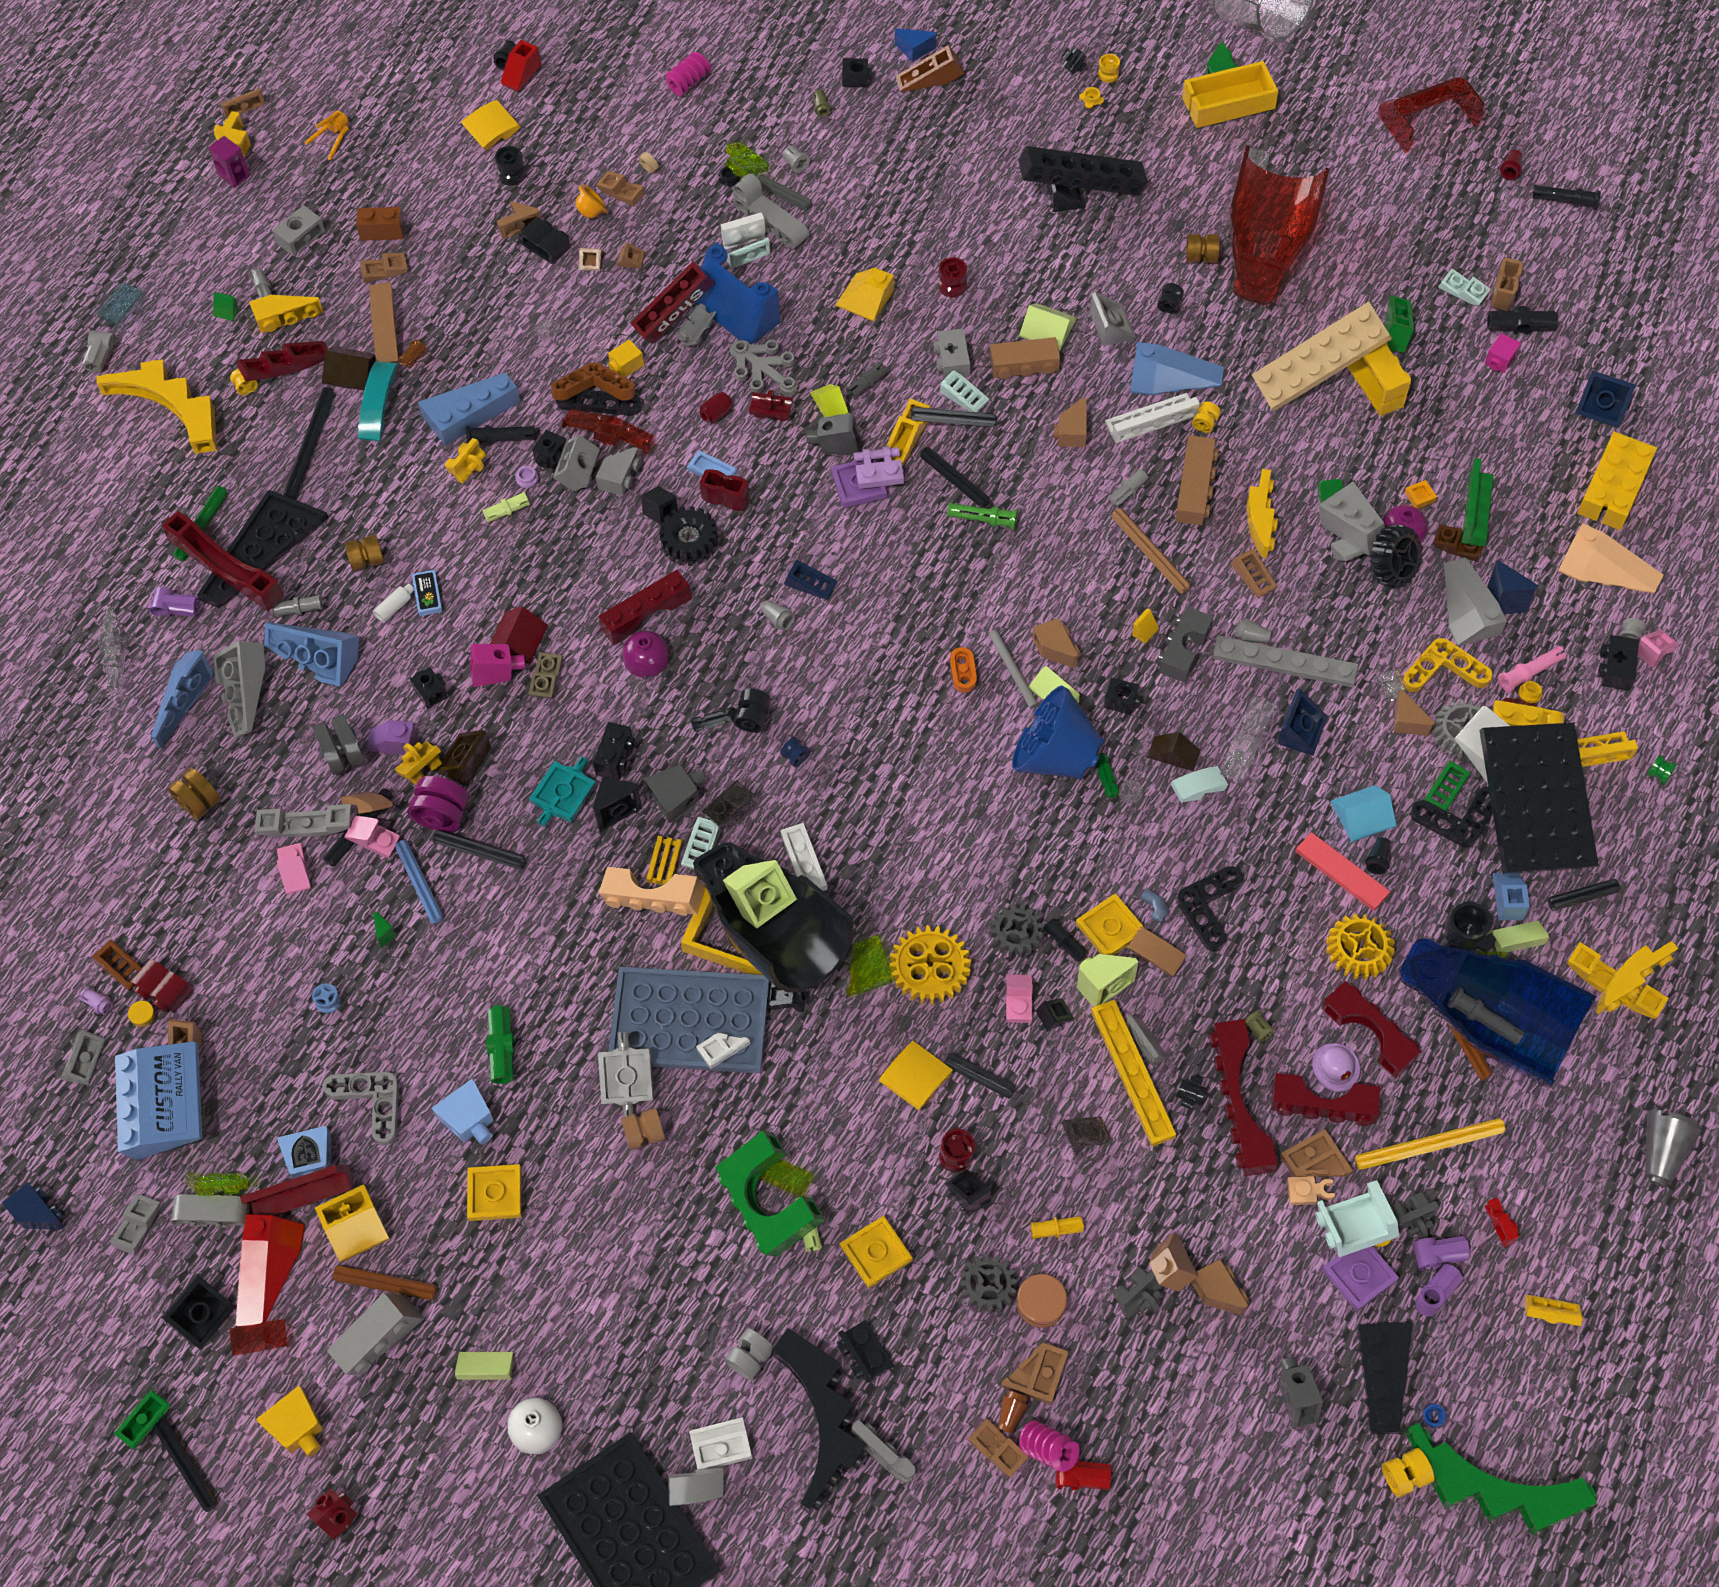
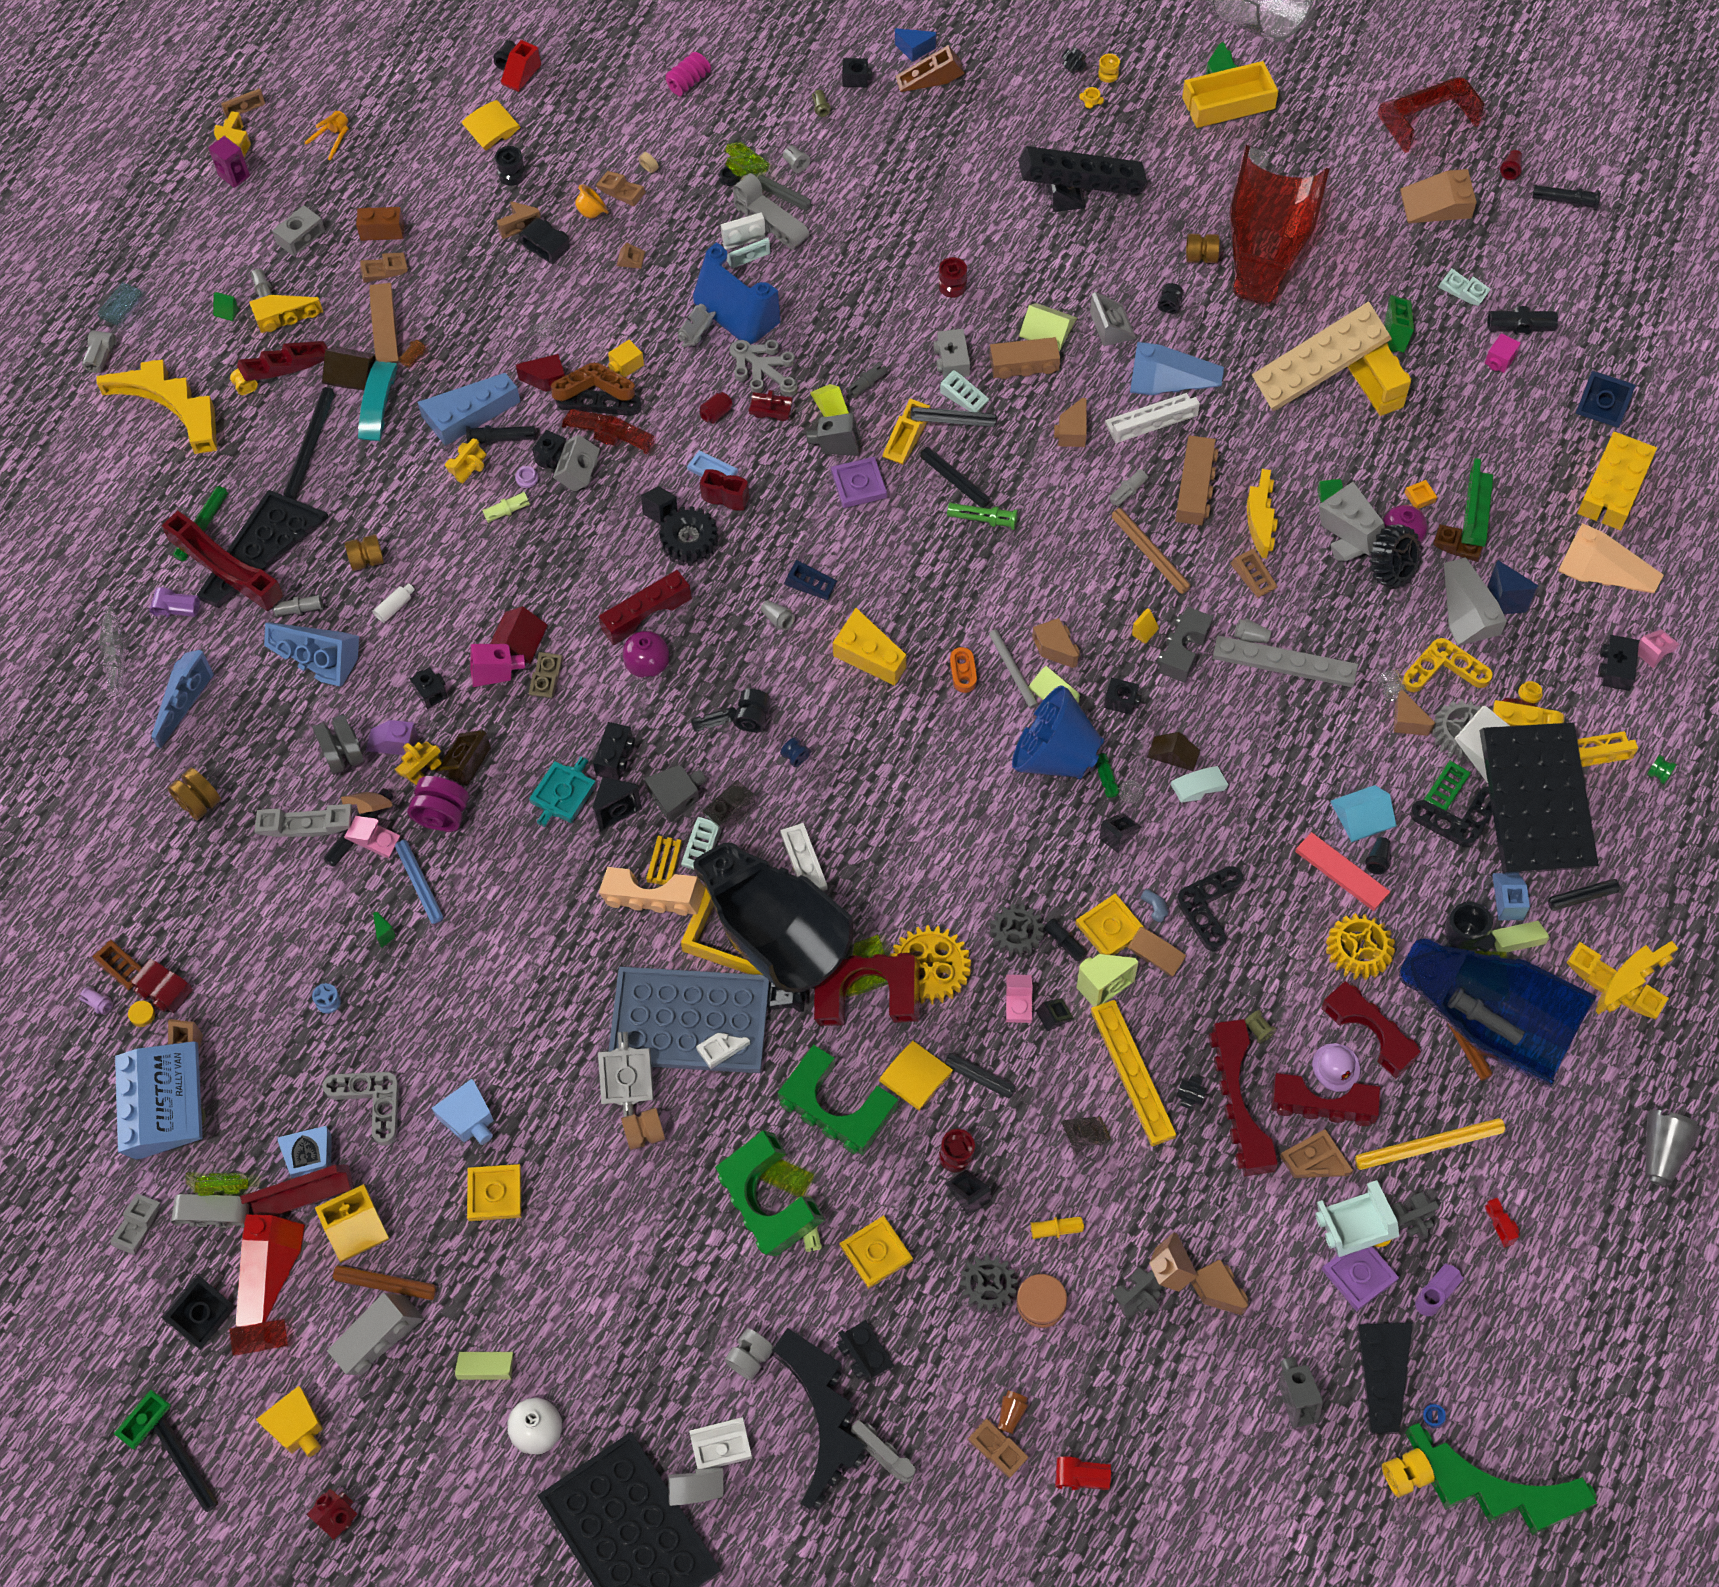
(31, 1211): dark blue slope -> none
(83, 1058): light grey slope -> none
(241, 672): light grey wedge -> none
(293, 868): bright pink slope -> none
(427, 593): tile -> none
(479, 849): black axle -> none
(500, 1045): green piece -> none
(541, 372): none -> dark red slope
(590, 259): medium nougat slope -> none
(618, 470): light grey slope -> none
(672, 302): dark red brick -> none
(760, 891): yellowish green slope -> none
(854, 1130): none -> green arch
(867, 293): yellow slope -> none
(869, 649): none -> yellow wedge
(878, 473): lavender plate -> none
(899, 971): none -> dark red arch
(1038, 1374): medium nougat wing -> none
(1048, 1446): dark pink piece -> none
(1118, 831): none -> black slope
(1145, 1040): light grey slope -> none
(1206, 417): yellow wheel -> none
(1247, 739): clear slope -> none
(1302, 724): dark blue slope -> none
(1305, 1191): light nougat plate -> none
(1435, 1252): medium lavender piece -> none
(1440, 198): none -> medium nougat slope
(1506, 284): medium nougat brick -> none
(1524, 672): bright pink pin -> none
(1553, 1310): yellow plate -> none
(1633, 628): light grey wheel -> none

